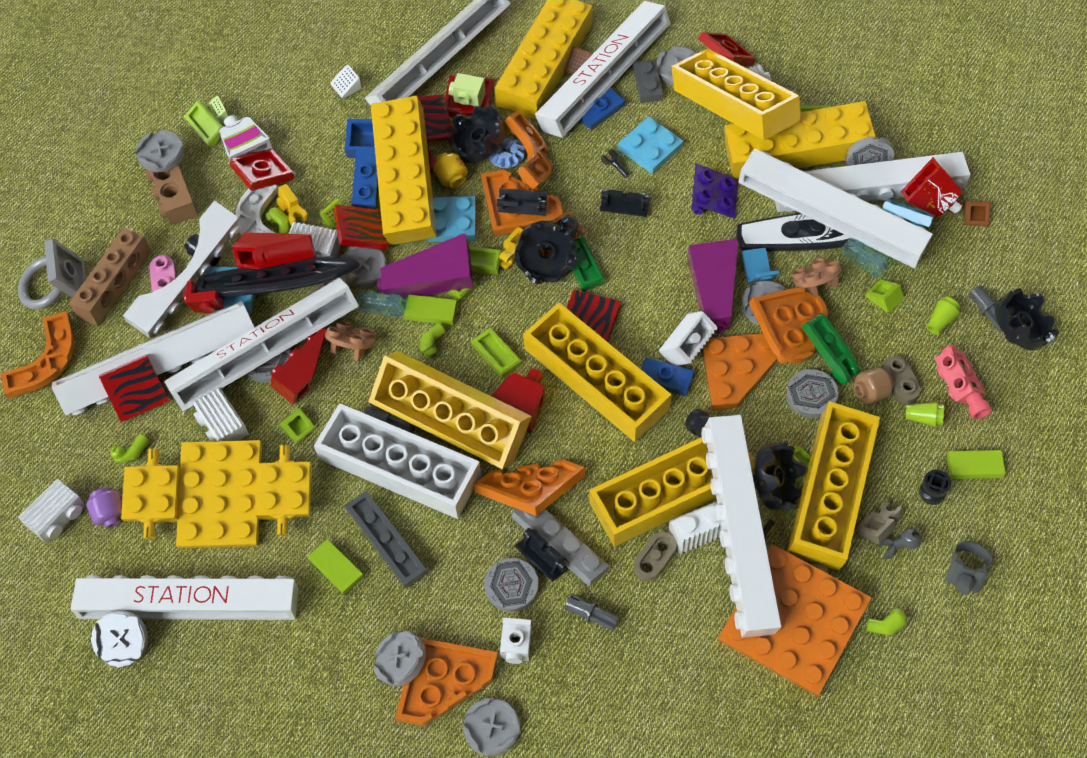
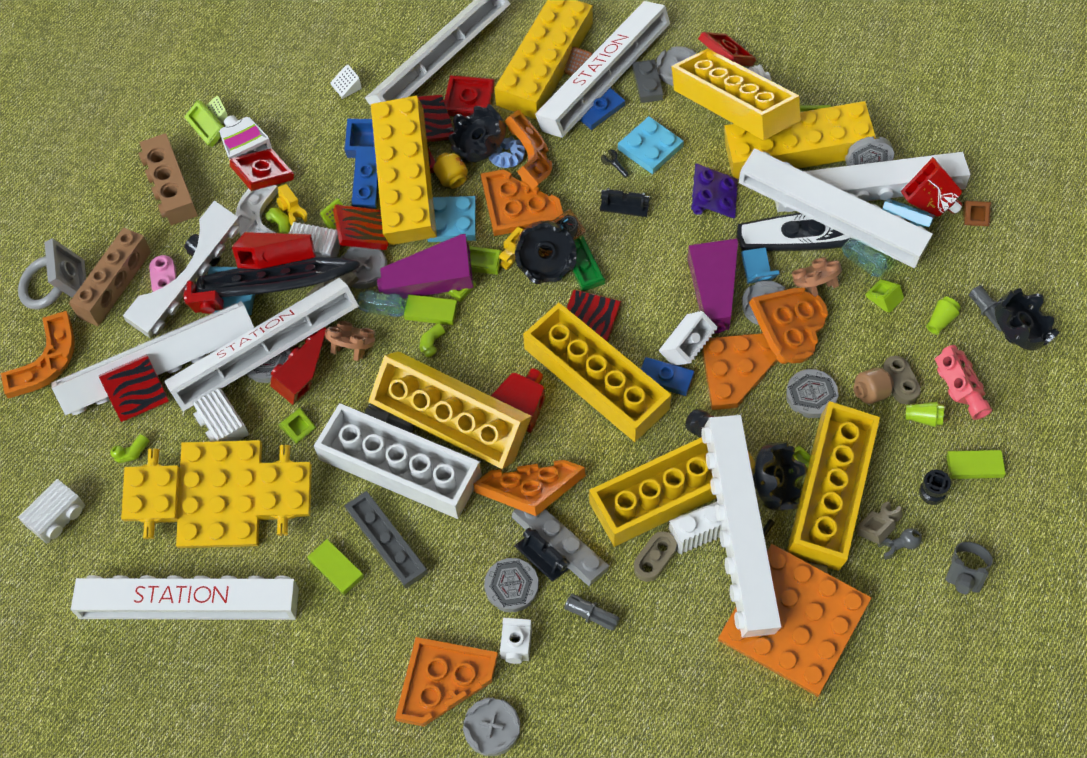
(105, 507): medium lavender head -> none
(119, 638): tile -> none
(160, 151): light grey tile -> none
(399, 658): light grey tile -> none
(468, 89): yellowish green brick -> none
(496, 352): lime tile -> none
(522, 201): black hinge -> none
(832, 348): green hinge -> none
(889, 625): lime arm -> none

